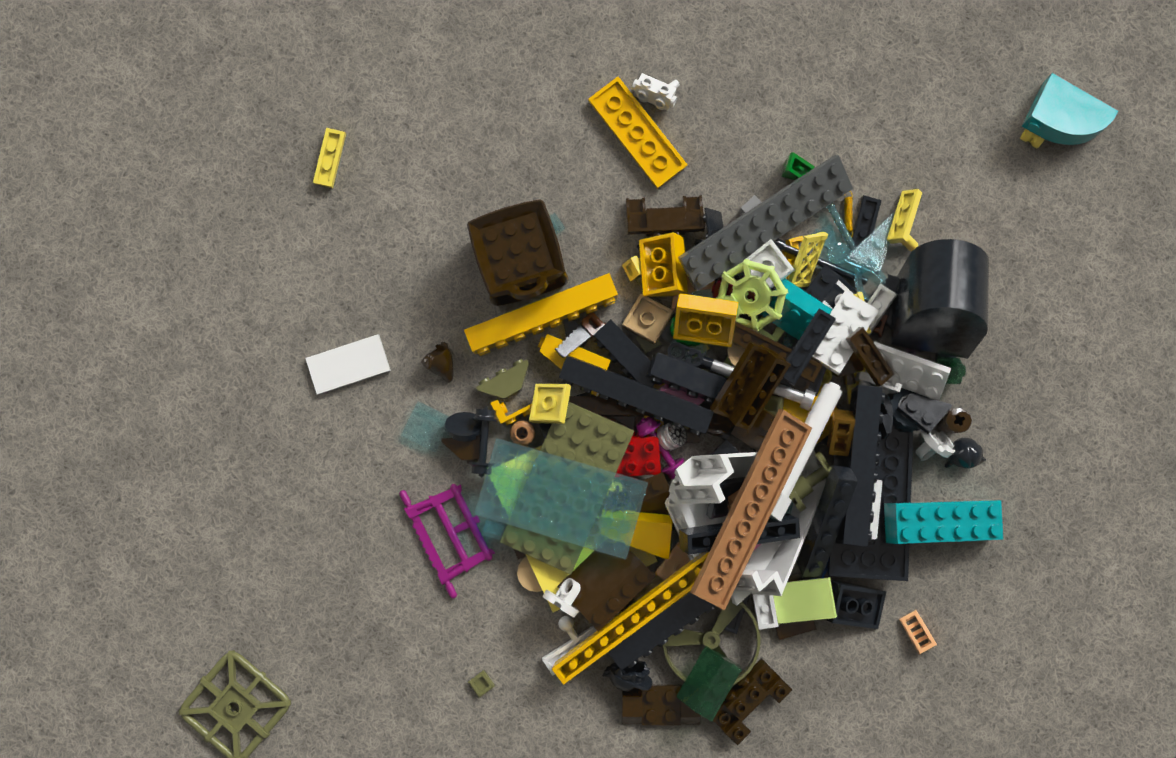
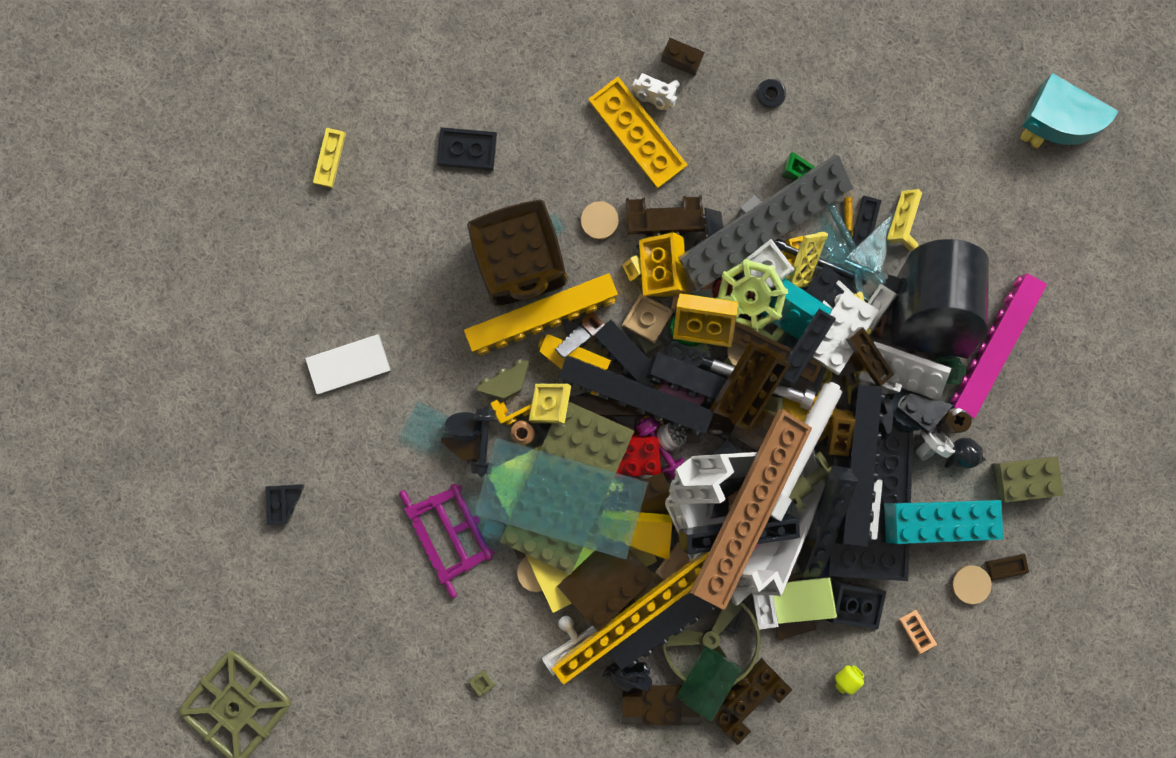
(281, 502): none -> black wing
(440, 362): dark brown hat -> none
(467, 148): none -> black tile
(563, 598): white tile -> none
(599, 220): none -> tan tile
(682, 56): none -> dark brown brick
(773, 84): none -> black piece
(849, 679): none -> neon yellow head
(971, 584): none -> tan tile
(998, 344): none -> dark pink brick
(1007, 566): none -> dark brown tile
(1028, 479): none -> olive brick

